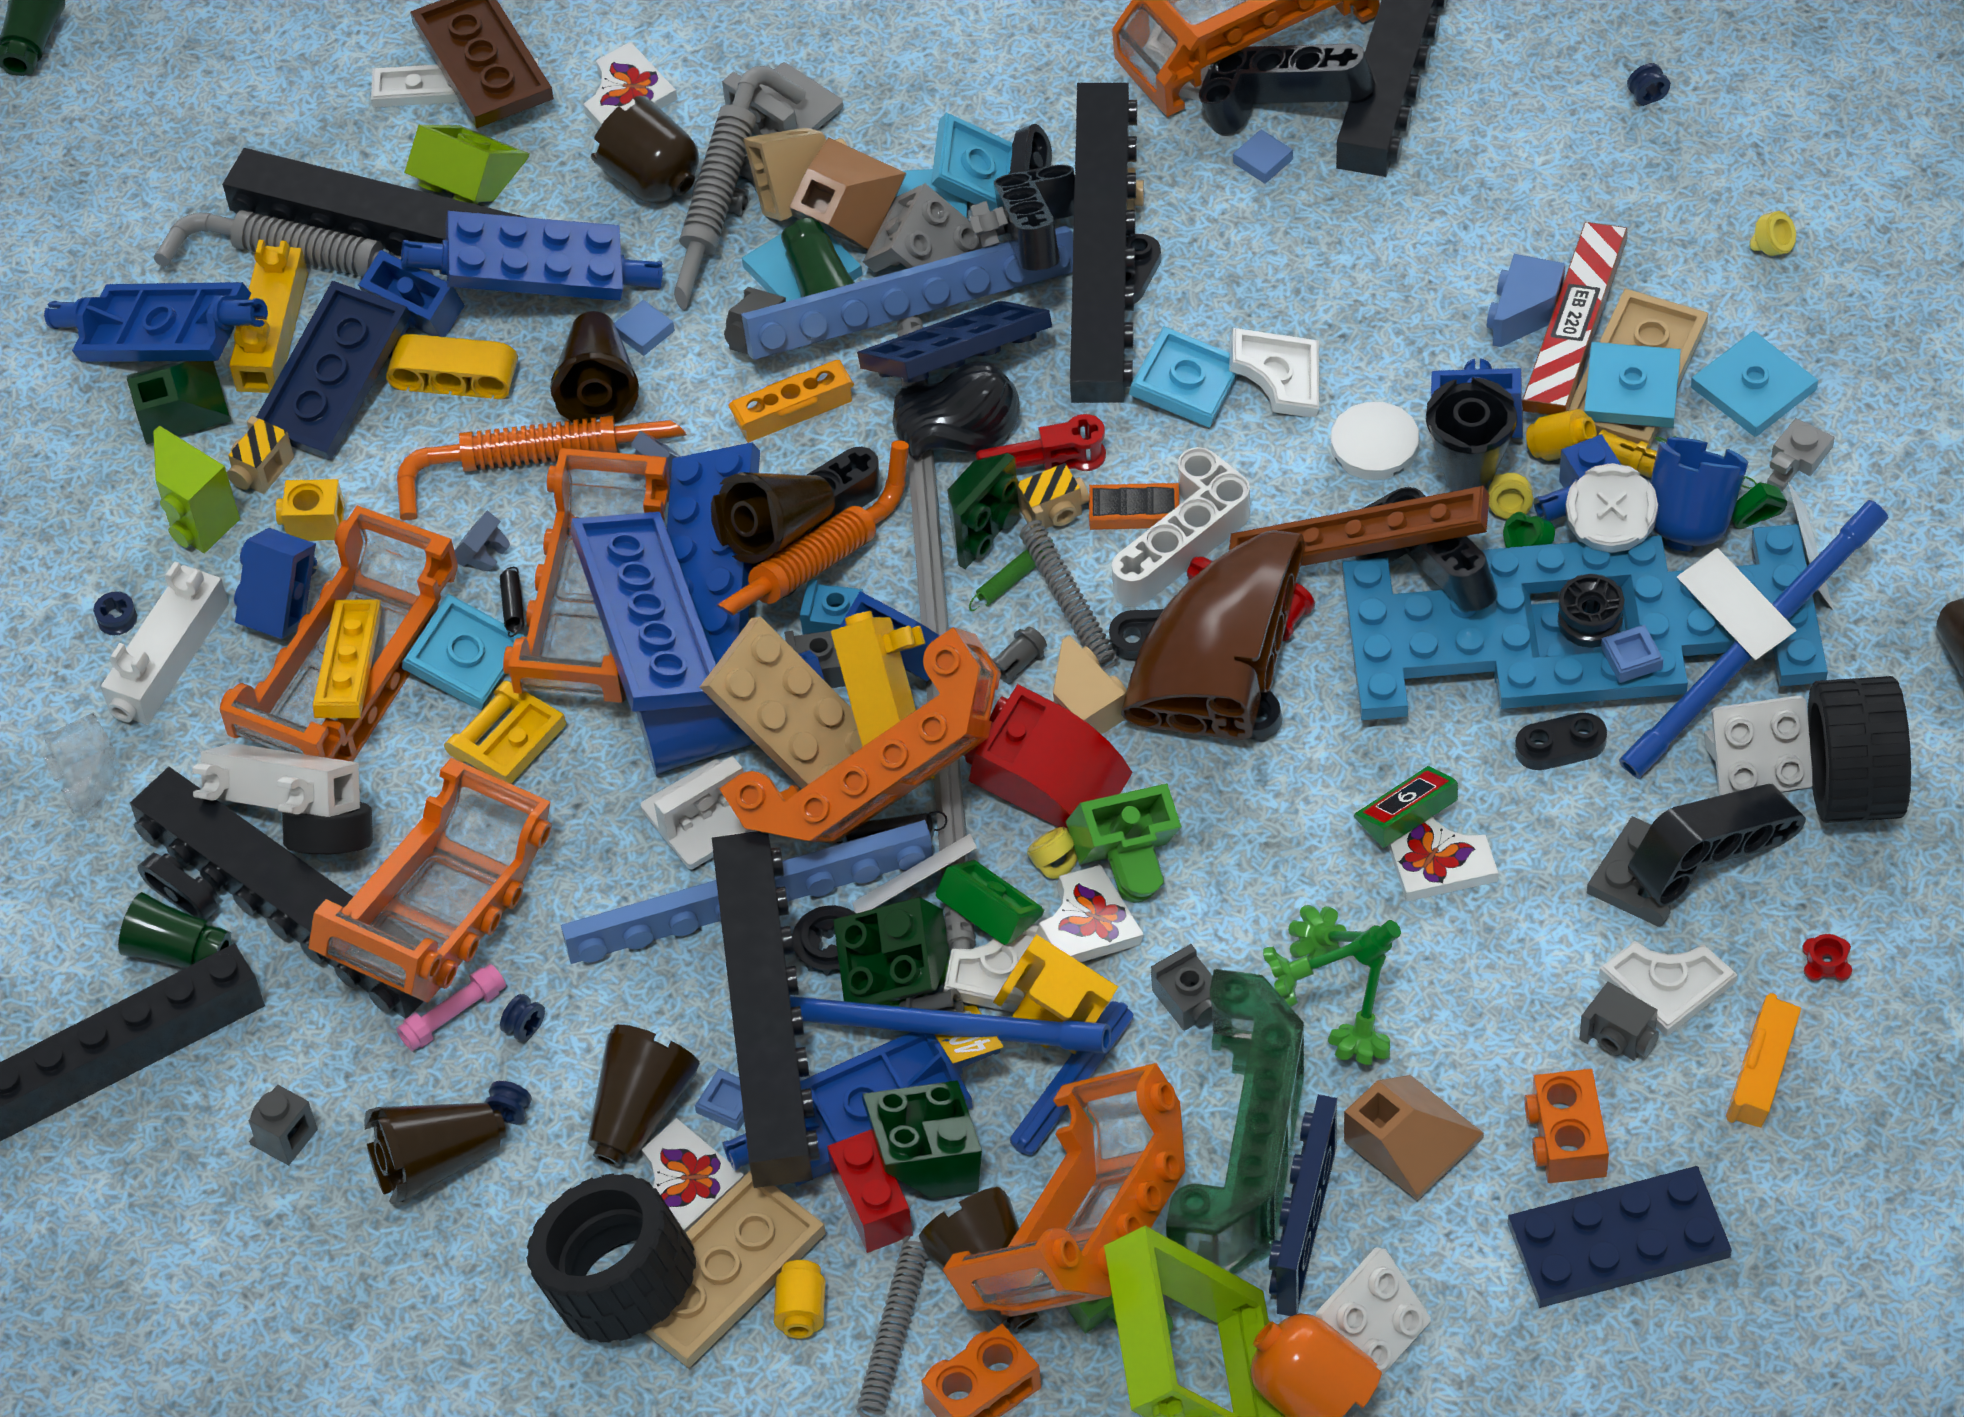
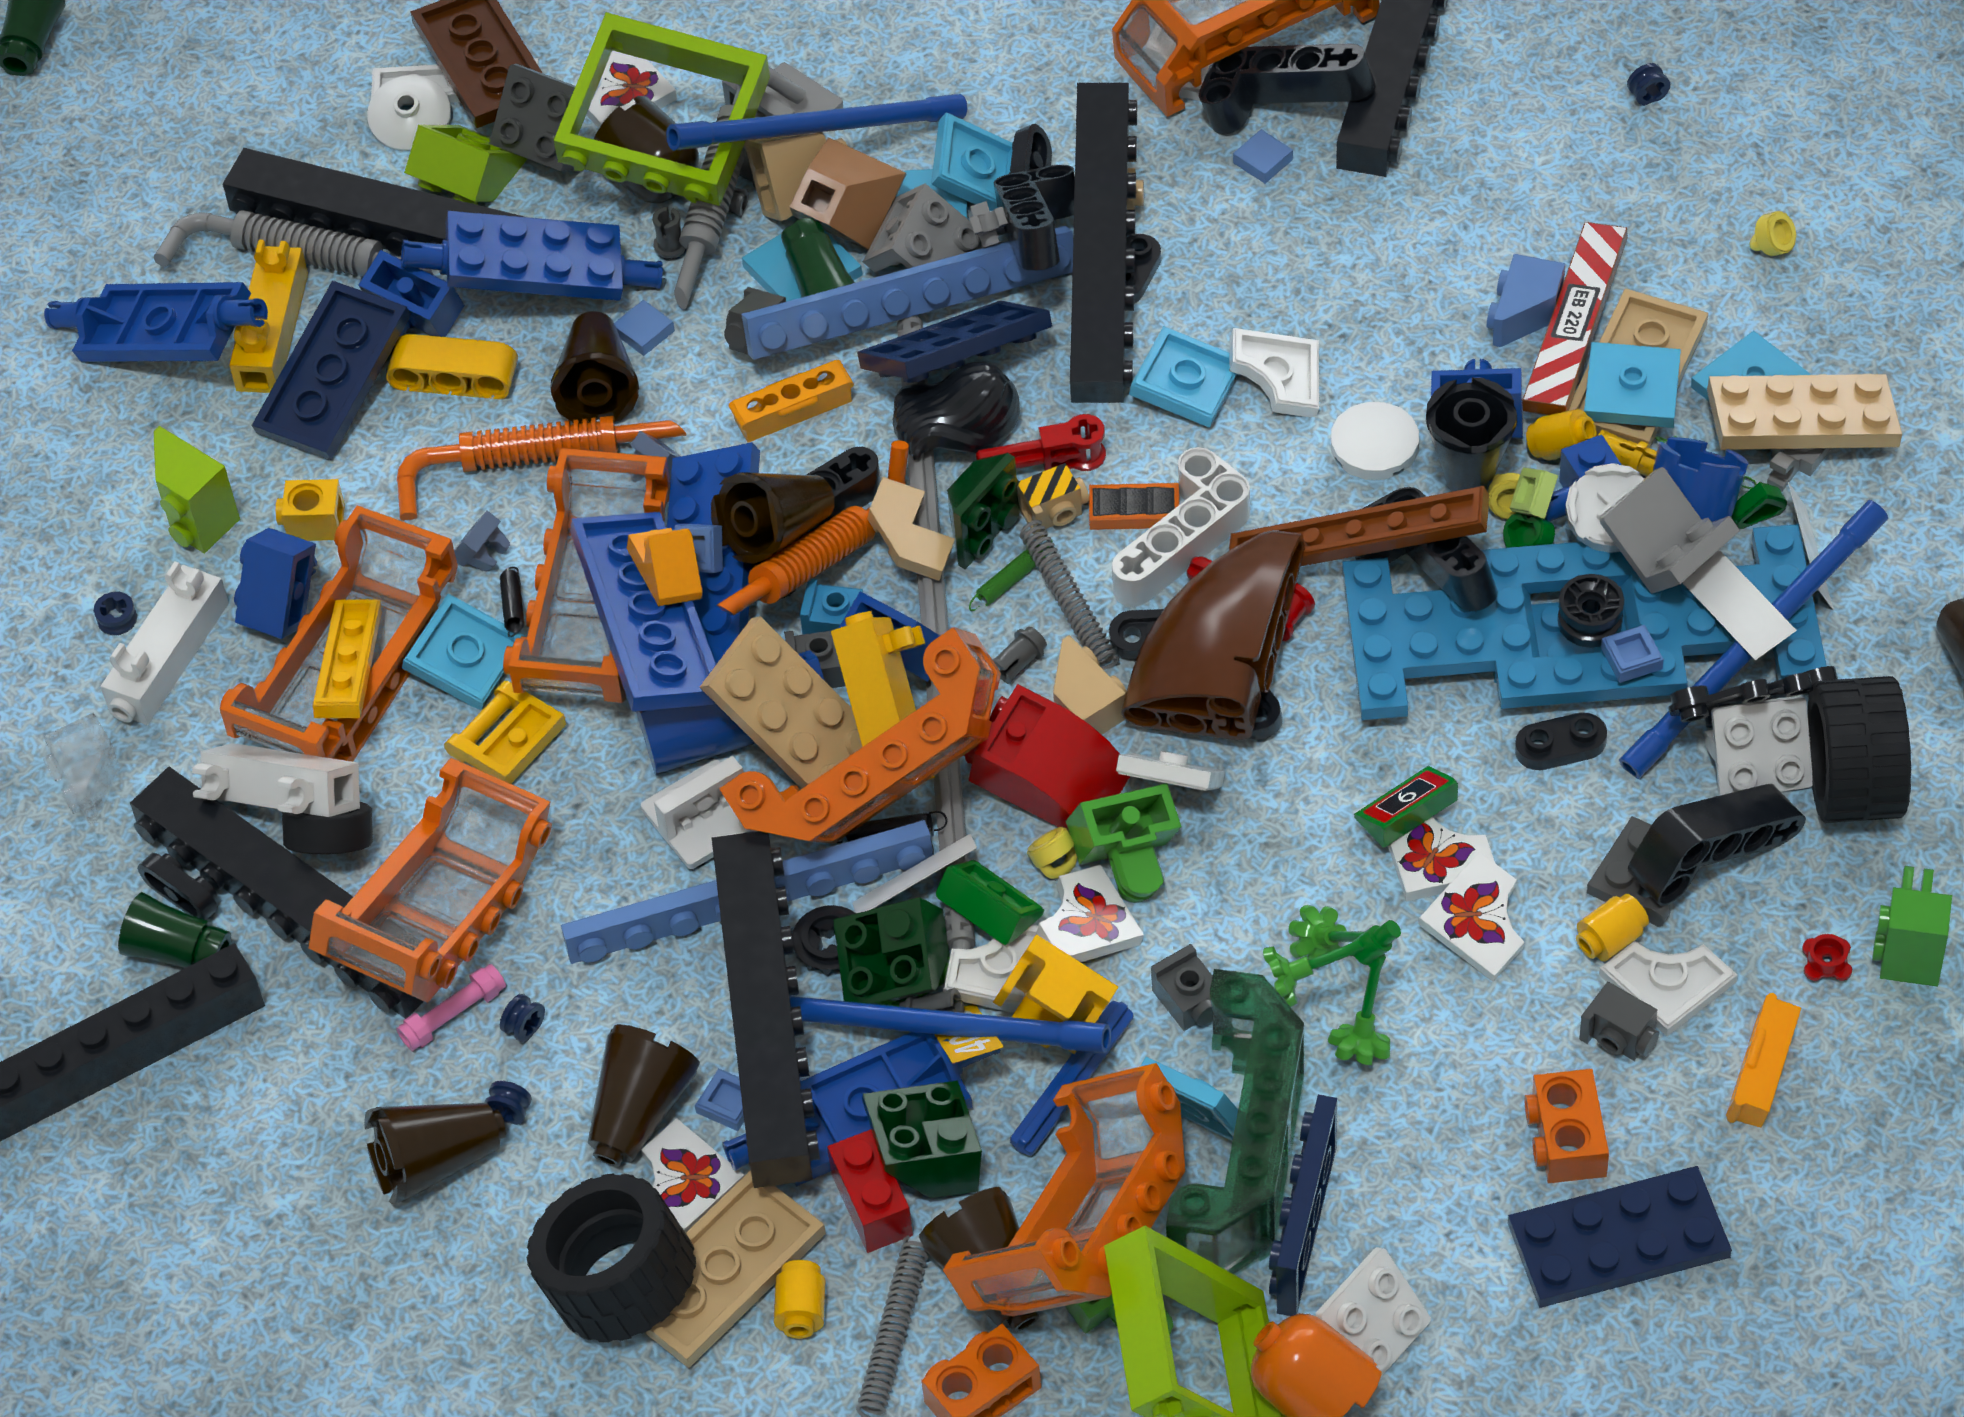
(178, 398): dark green slope -> none
(259, 456): brick -> none
(273, 1120): dark grey brick -> none
(398, 127): none -> white dish
(531, 115): none -> dark grey bracket
(667, 233): none -> dark grey pin
(667, 564): none -> light orange slope
(674, 50): none -> lime window
(705, 133): none -> blue piece
(707, 546): none -> medium blue tile
(909, 545): none -> tan tile
(1170, 769): none -> white plate
(1201, 1101): none -> medium azure plate
(1408, 1133): medium nougat slope -> none
(1474, 917): none -> white tile
(1533, 492): none -> yellowish green tile
(1611, 927): none -> yellow brick
(1663, 532): none -> light grey bracket
(1696, 703): none -> black plant
(1804, 411): none -> tan plate
(1913, 932): none -> bright green brick

